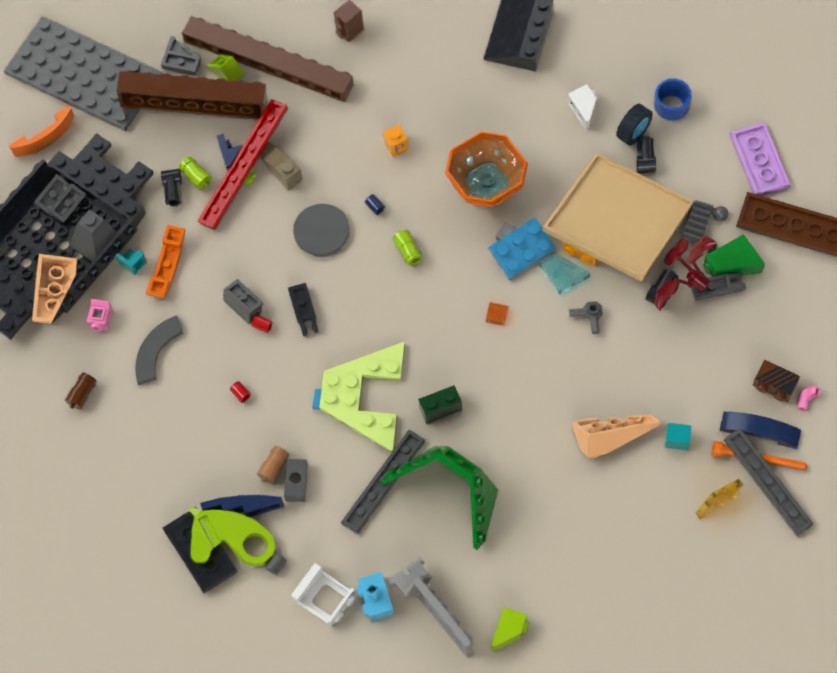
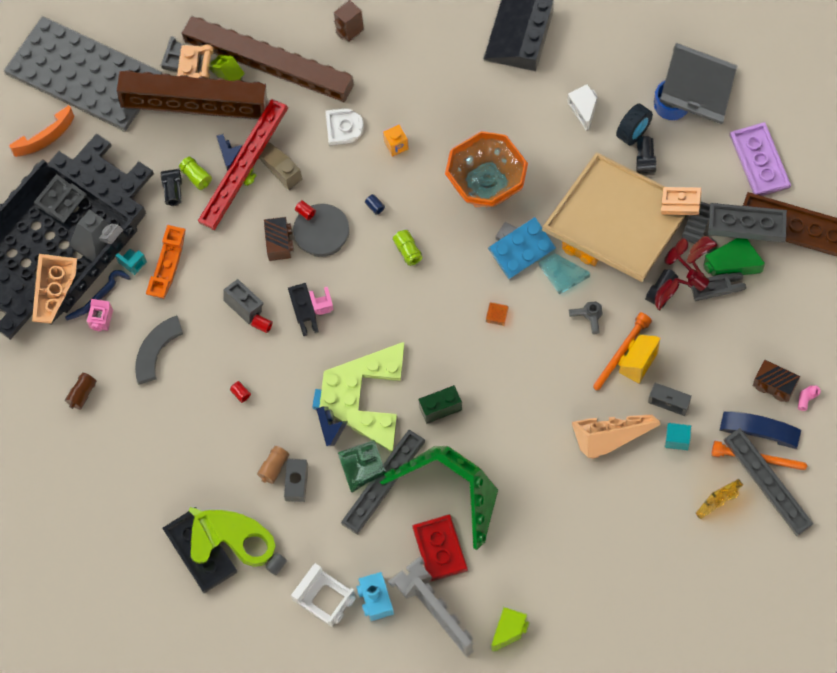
(86, 308): none -> dark blue piece
(110, 233): none -> light grey plate
(190, 58): none -> light nougat plate
(250, 504): dark blue slope -> none
(277, 238): none -> brick
(305, 210): none -> red hinge
(322, 304): none -> bright pink window
(330, 431): none -> dark blue slope
(343, 126): none -> white tile
(361, 464): none -> clear green plate
(439, 547): none -> red tile
(640, 357): none -> yellow slope
(642, 322): none -> orange piece
(661, 395): none -> dark grey piece
(681, 201): none -> light nougat plate
(698, 83): none -> dark grey door
(747, 222): none -> dark grey plate

